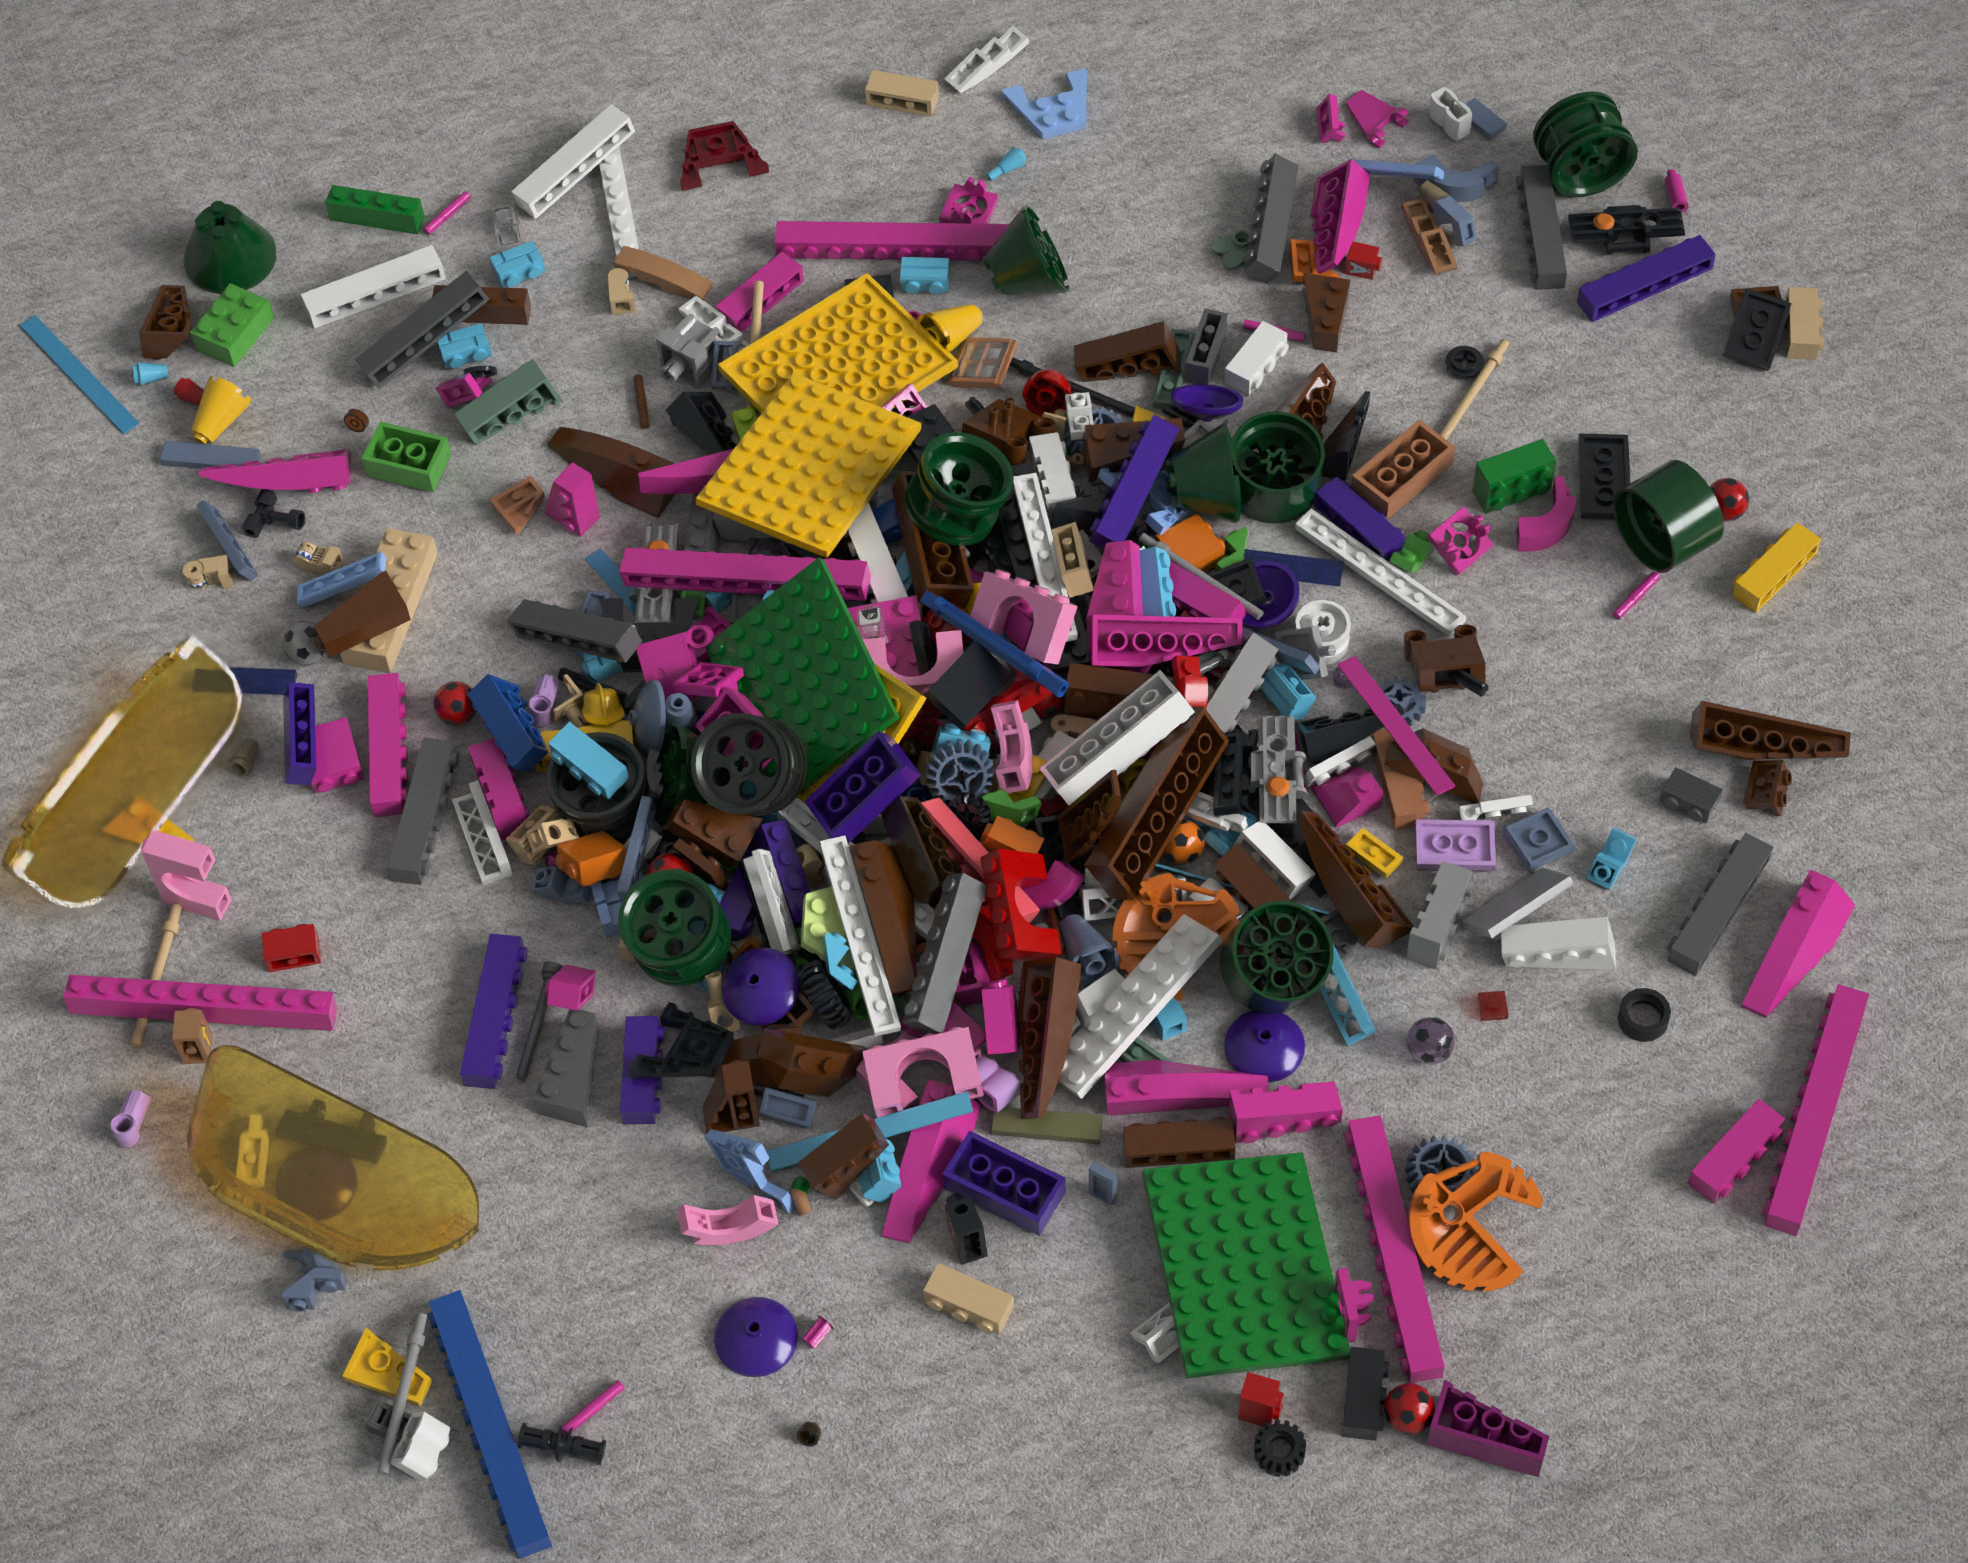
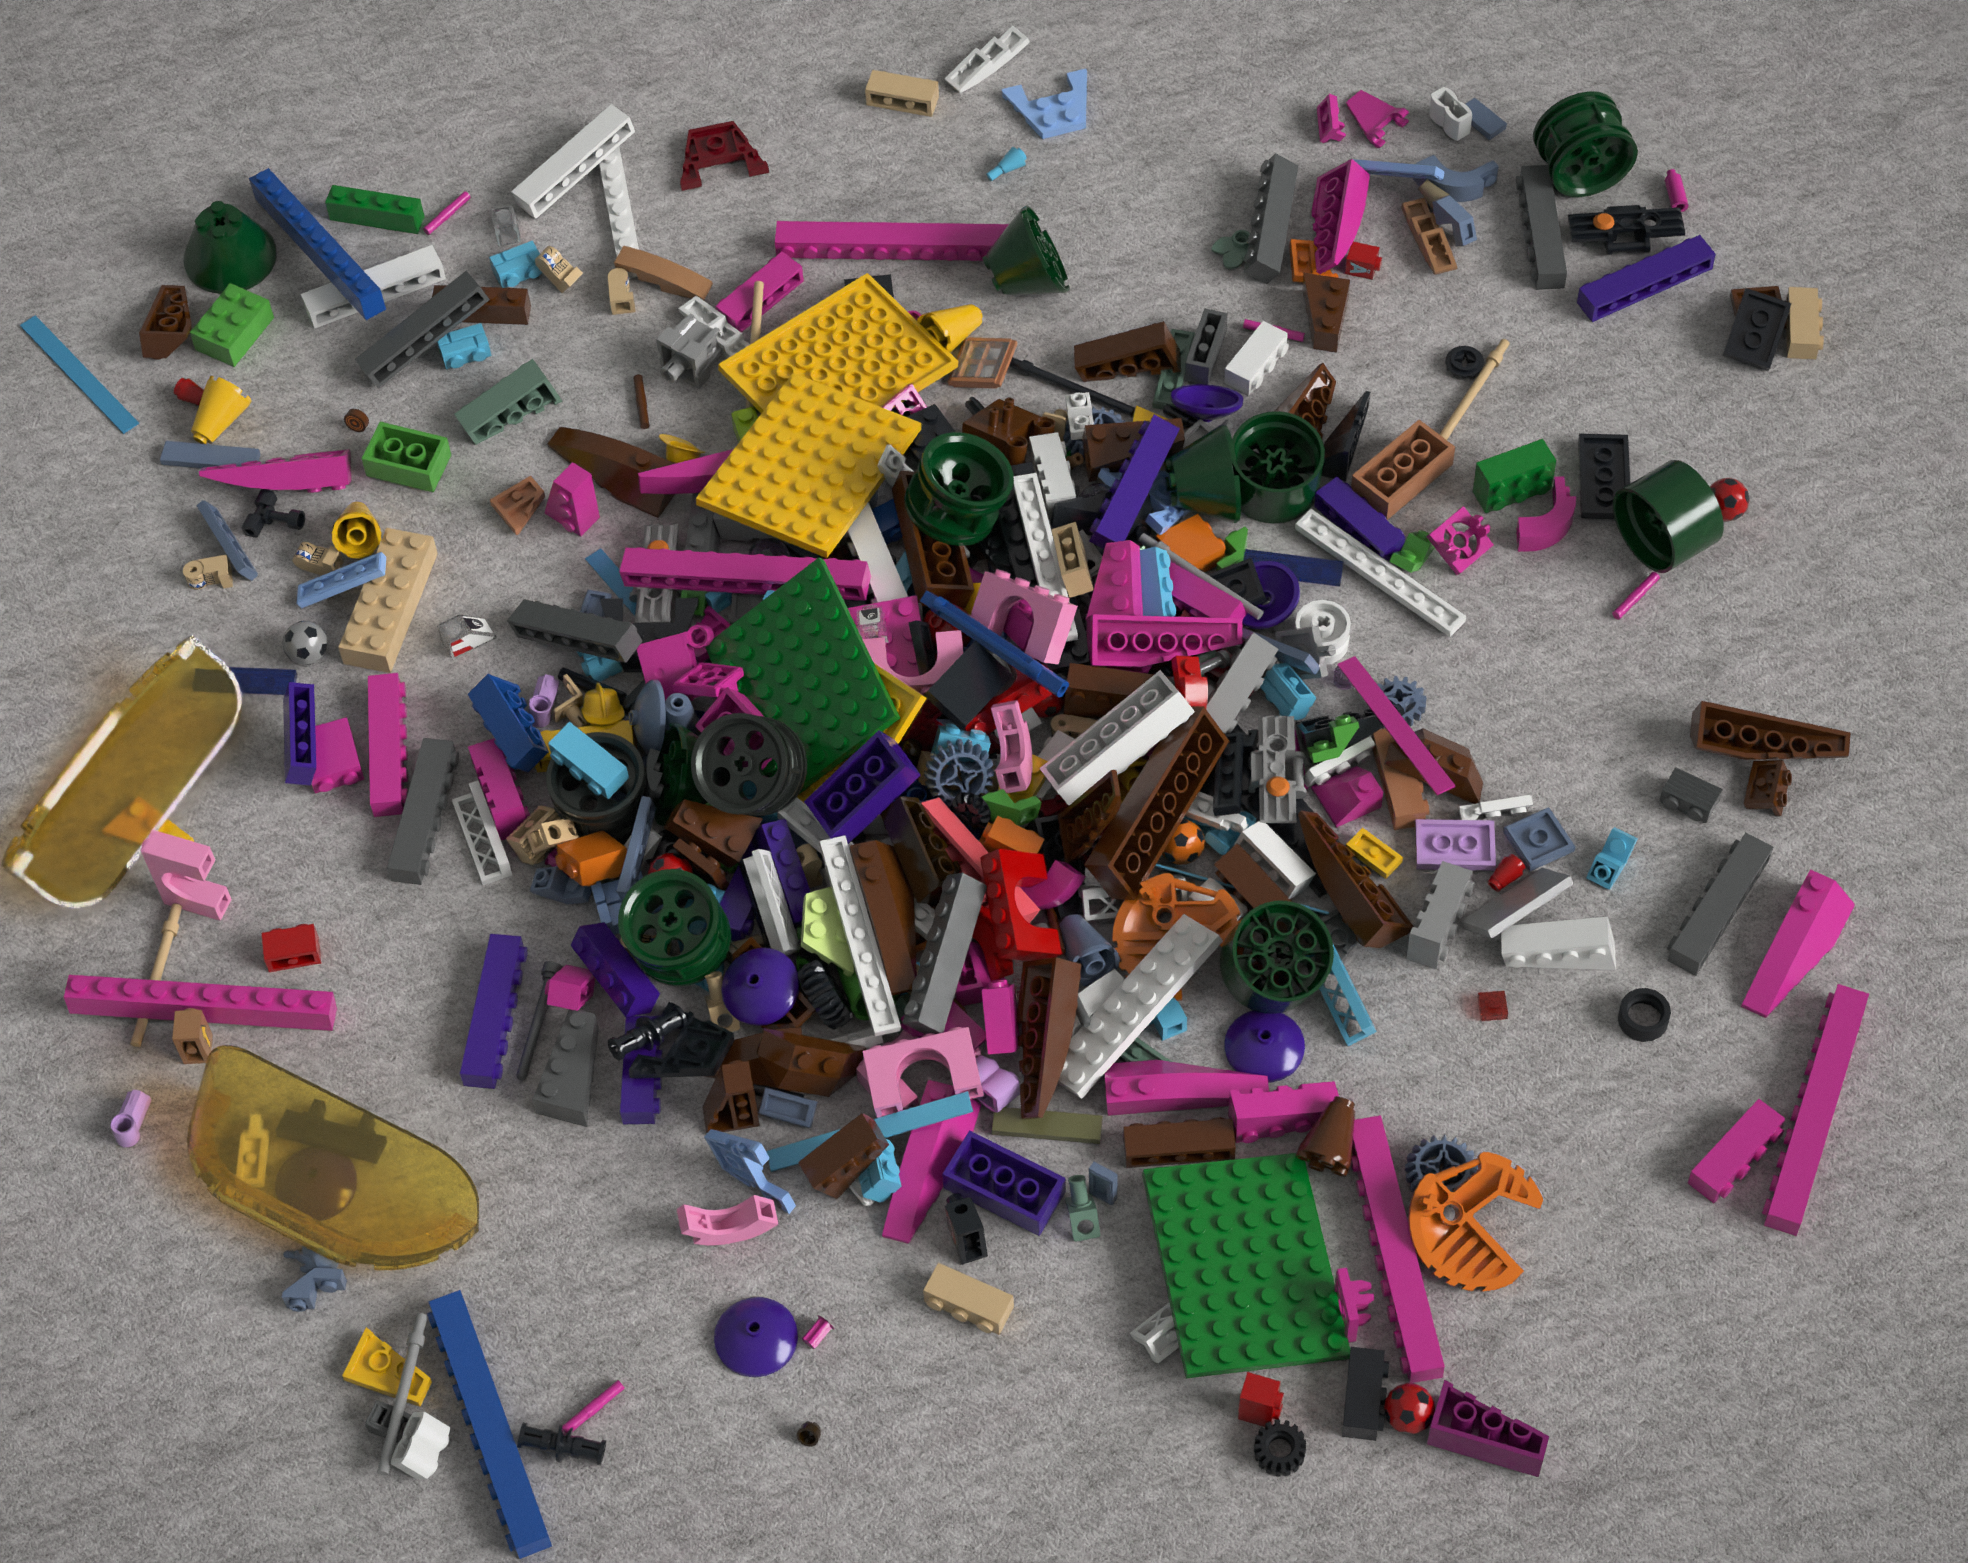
(148, 372): medium azure cone -> none
(243, 759): dark tan cone -> none
(317, 244): none -> blue brick
(356, 531): none -> yellow cone
(362, 616): reddish brown slope -> none
(453, 703): red piece -> none
(464, 634): none -> slope
(466, 386): dark pink piece -> none
(557, 269): none -> tan leg
(615, 969): none -> dark purple brick
(647, 1032): none -> black piece
(678, 449): none -> yellow piece
(702, 421): black wedge -> none
(724, 384): sand blue tile -> none
(799, 1192): medium nougat arm -> none
(834, 950): medium azure slope -> none
(891, 464): none -> white slope
(924, 275): medium azure brick -> none
(974, 192): dark pink piece -> none
(1046, 392): red cylinder -> none
(1081, 1207): none -> sand green bracket
(1330, 1139): none -> reddish brown cone
(1341, 732): none -> bright green slope
(1430, 1040): clear purple piece -> none
(1447, 662): reddish brown piece -> none
(1506, 872): none -> red cone
(1775, 567): yellow brick -> none

